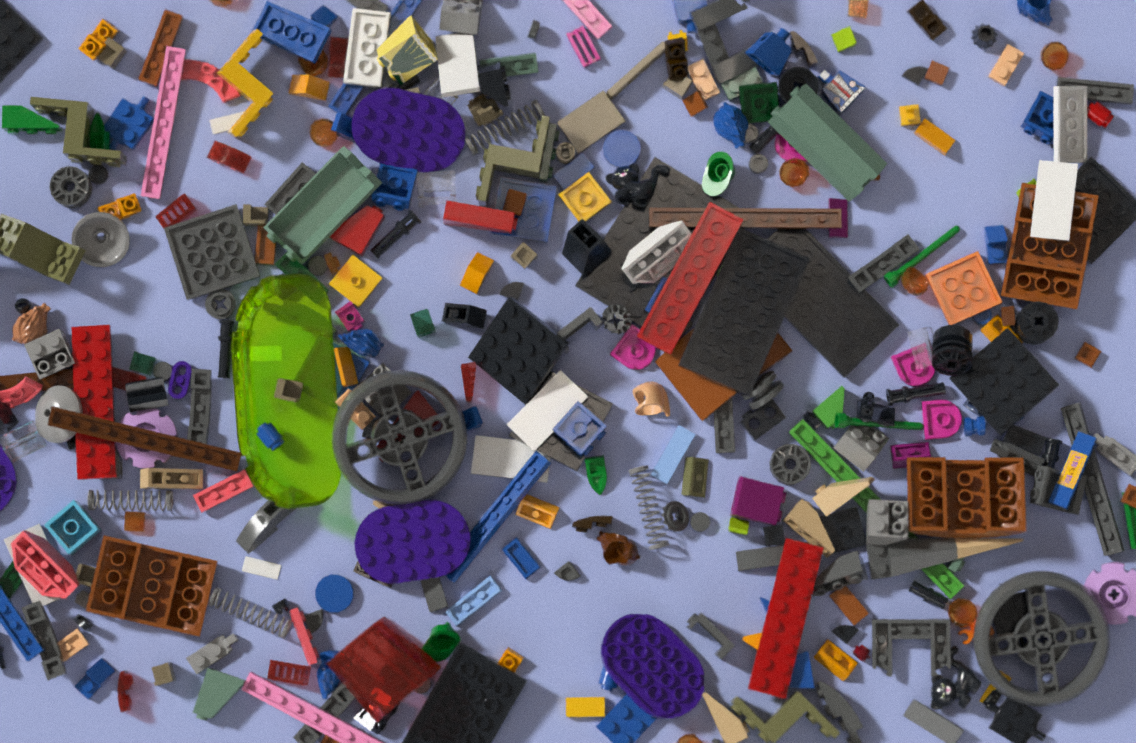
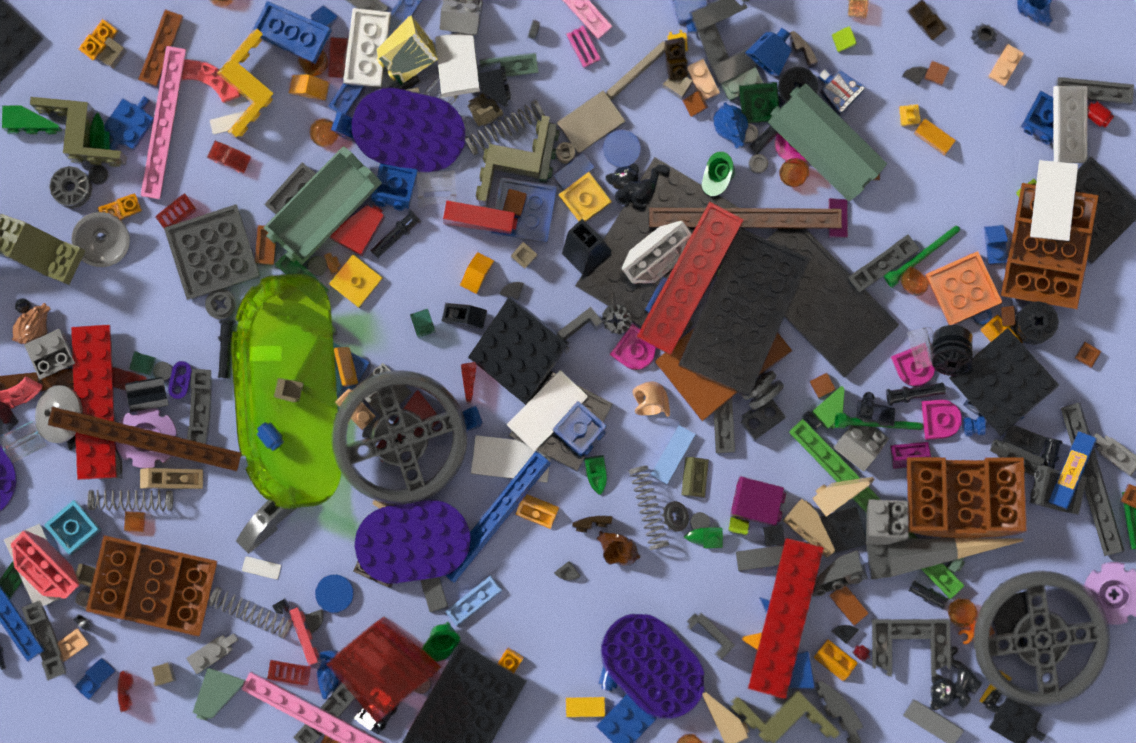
(223, 491): coral plate -> none
(254, 215): dark tan panel -> none
(347, 309): dark pink brick -> none
(363, 342): blue hair -> none
(521, 558): blue tile -> none
(707, 537): none -> green plate
(800, 458): dark grey wheel -> none
(822, 385): none -> dark orange tile
(1054, 56): clear orange hair -> none

